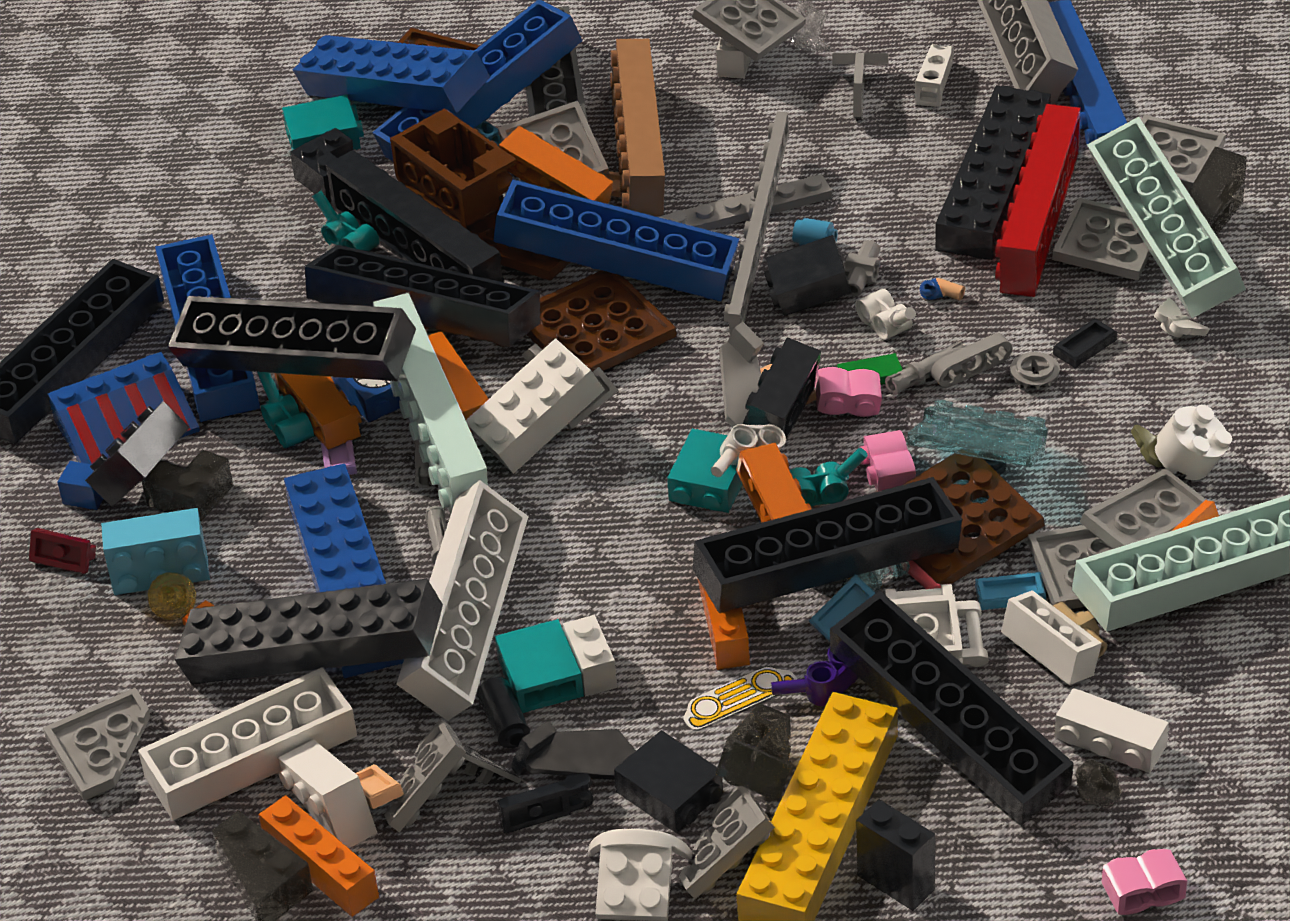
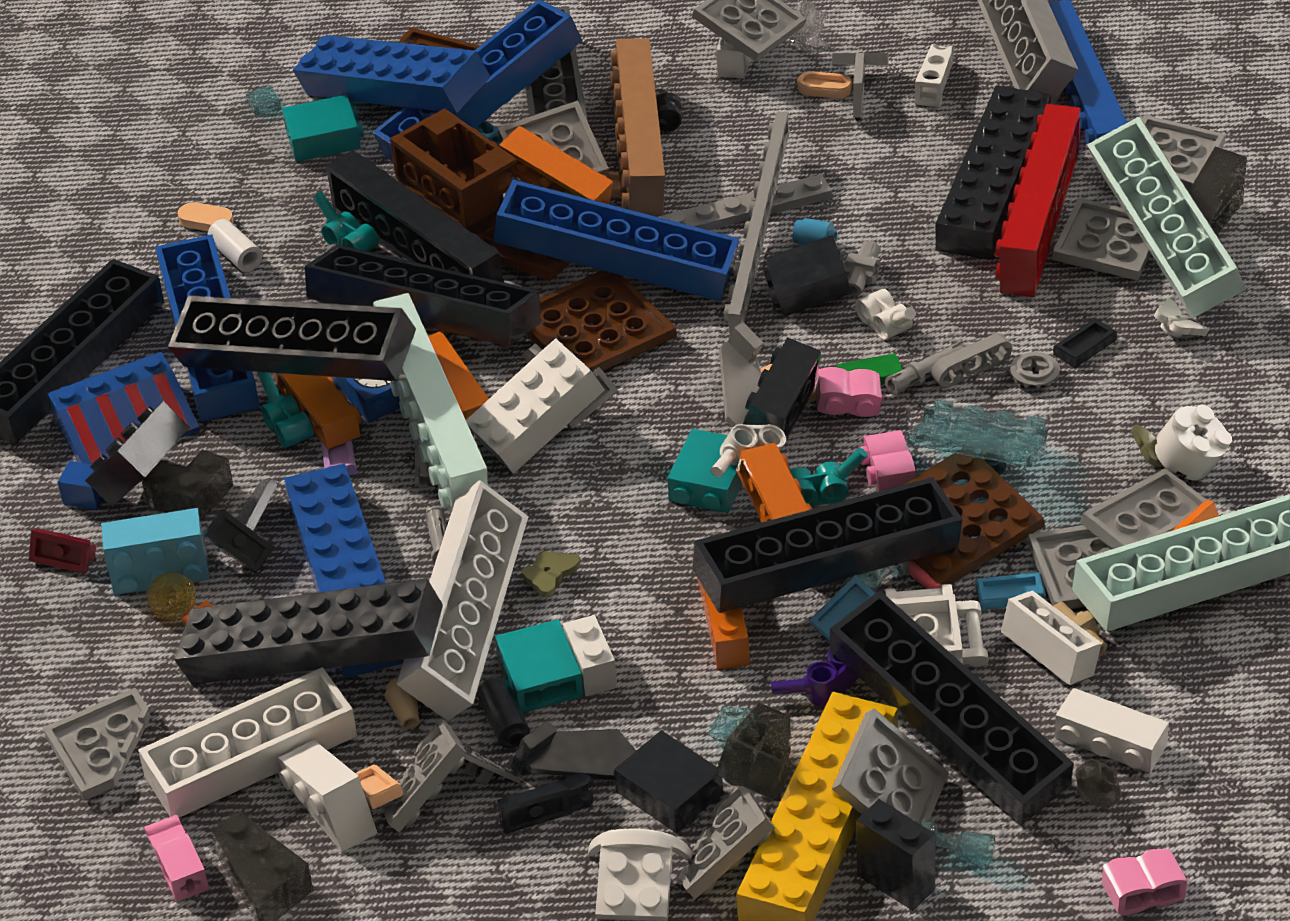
(177, 858): none -> bright pink piece
(202, 216): none -> light nougat tile
(235, 245): none -> white brick
(237, 535): none -> black piece
(263, 100): none -> clear light blue plate
(312, 157): black brick -> none
(331, 863): orange brick -> none
(403, 705): none -> tan cone
(548, 571): none -> olive animal
(669, 111): none -> black wheel
(727, 722): none -> clear light blue plate
(733, 697): sticker -> none
(824, 84): none -> light nougat tile
(889, 768): none -> light grey plate
(940, 288): arm -> none
(969, 846): none -> clear light blue piece

